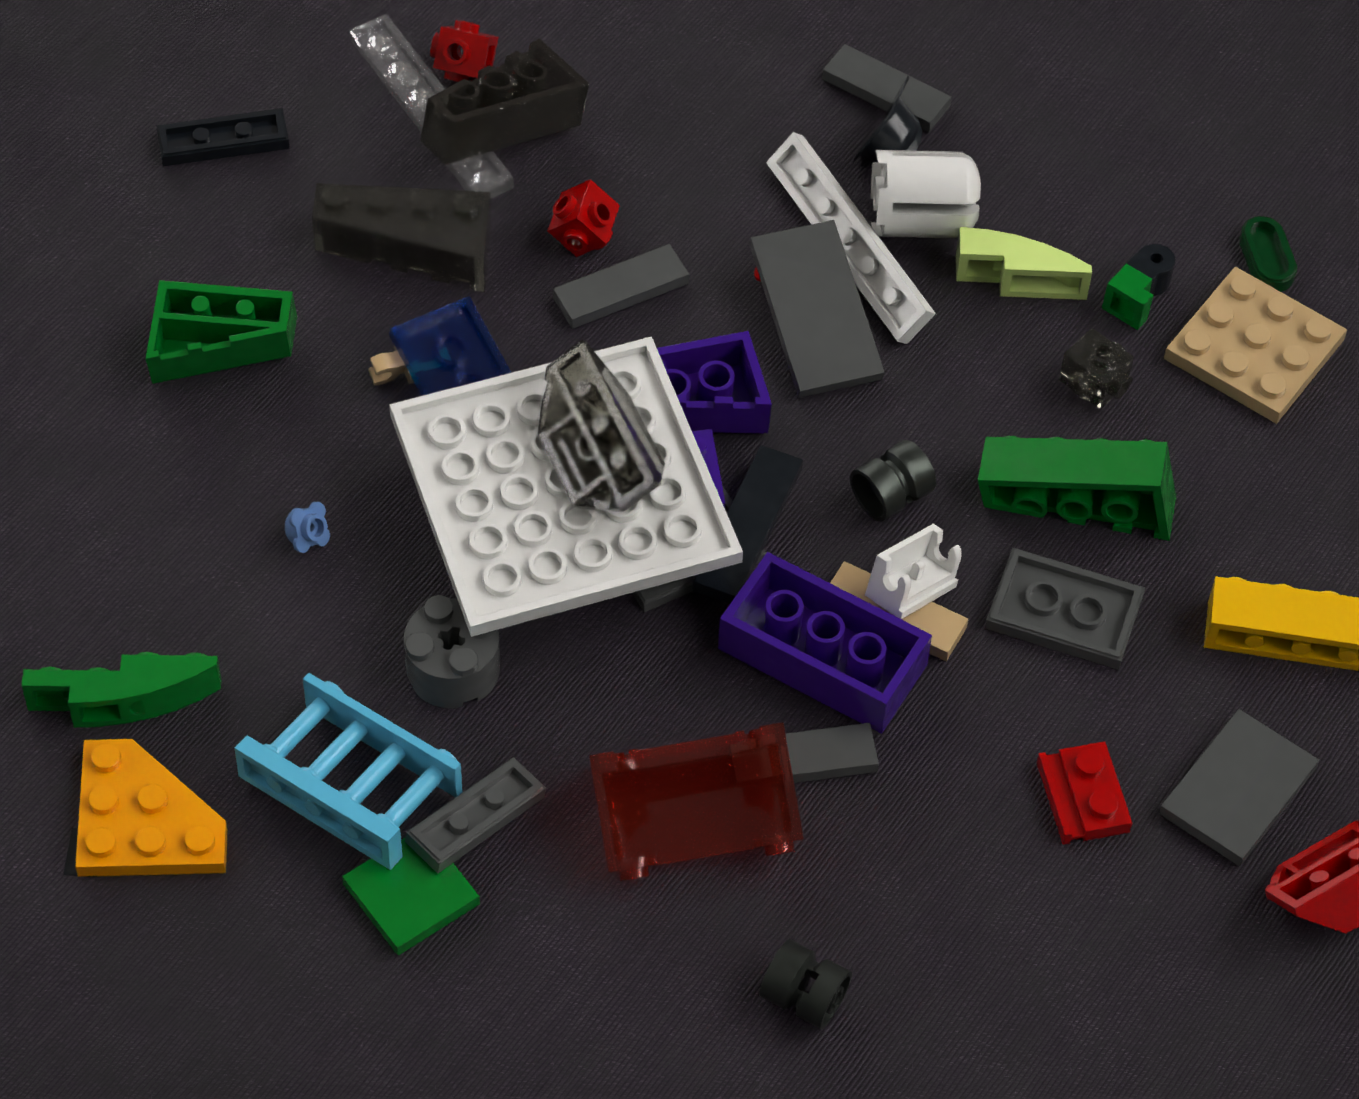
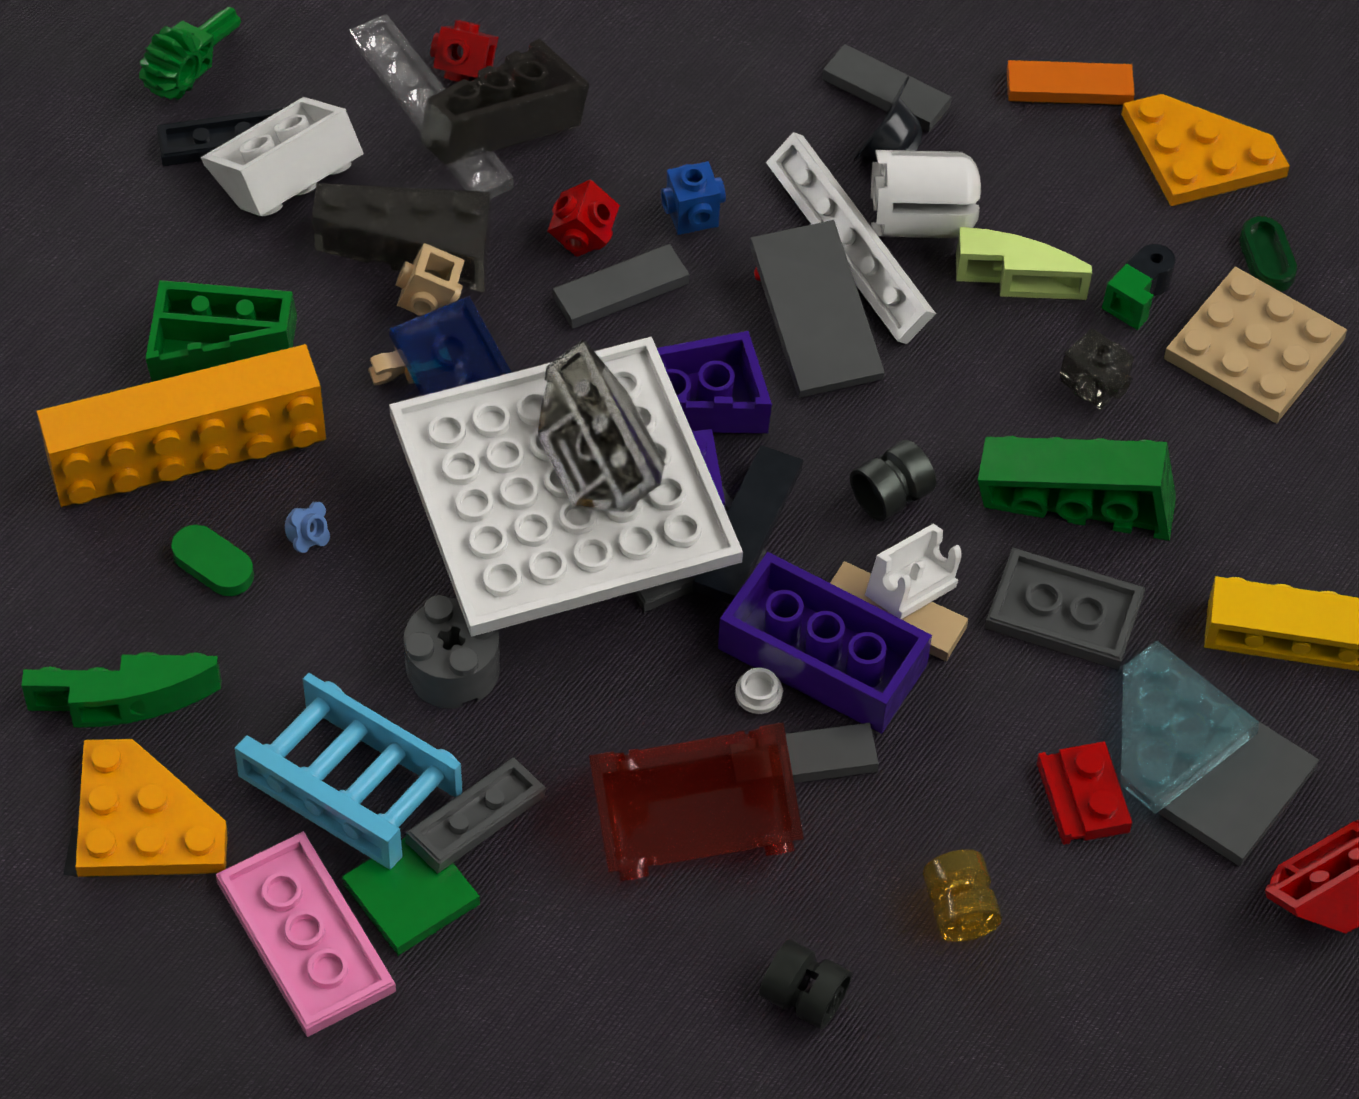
(183, 54): none -> green gear
(183, 425): none -> light orange brick
(212, 560): none -> green tile
(284, 155): none -> white slope
(305, 934): none -> bright pink tile
(429, 281): none -> tan brick
(693, 197): none -> blue brick
(759, 691): none -> white plate
(962, 896): none -> clear yellow wheel
(1070, 82): none -> orange tile
(1174, 727): none -> clear light blue plate
(1199, 151): none -> light orange plate

